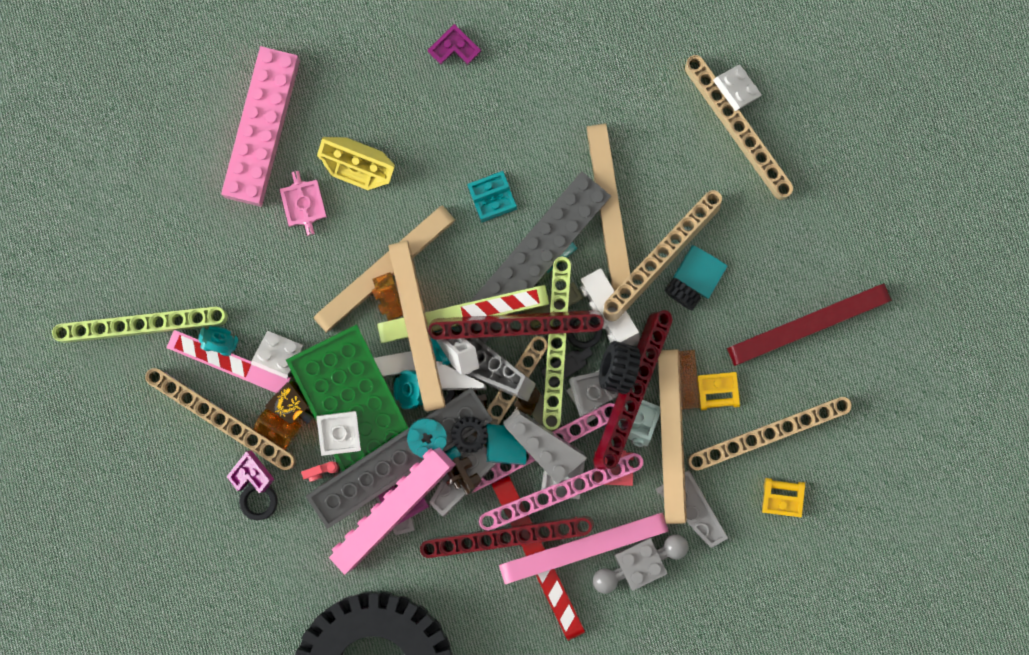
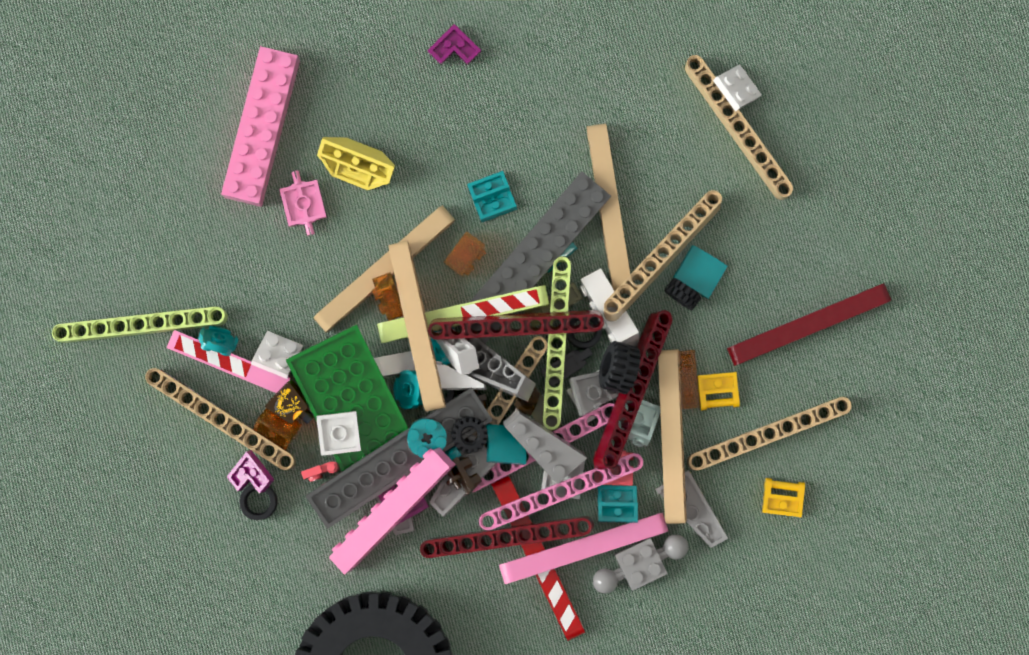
(465, 254): none -> clear orange brick
(617, 503): none -> teal slope

